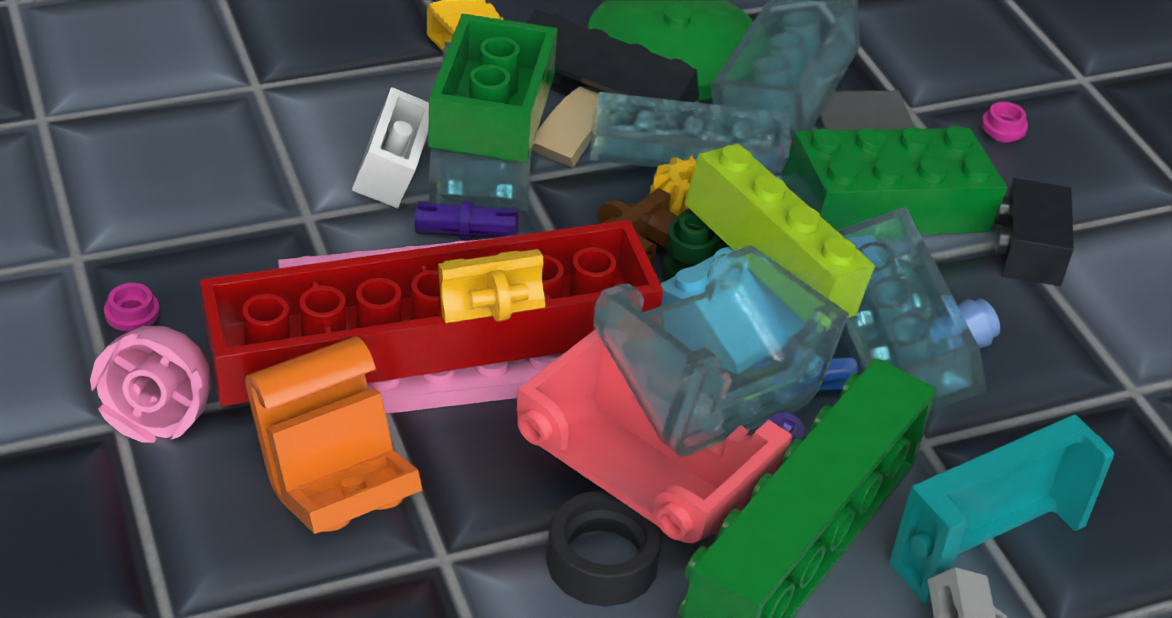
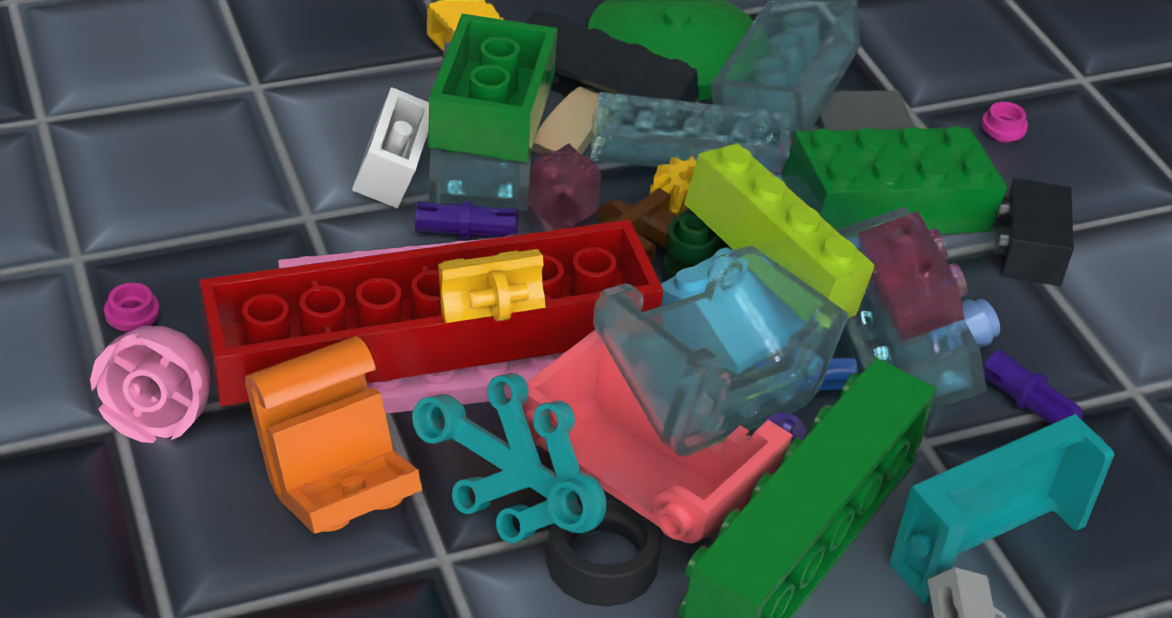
(517, 460): none -> teal plant
(564, 187): none -> clear pink brick
(913, 275): none -> clear pink brick
(1029, 389): none -> dark purple axle

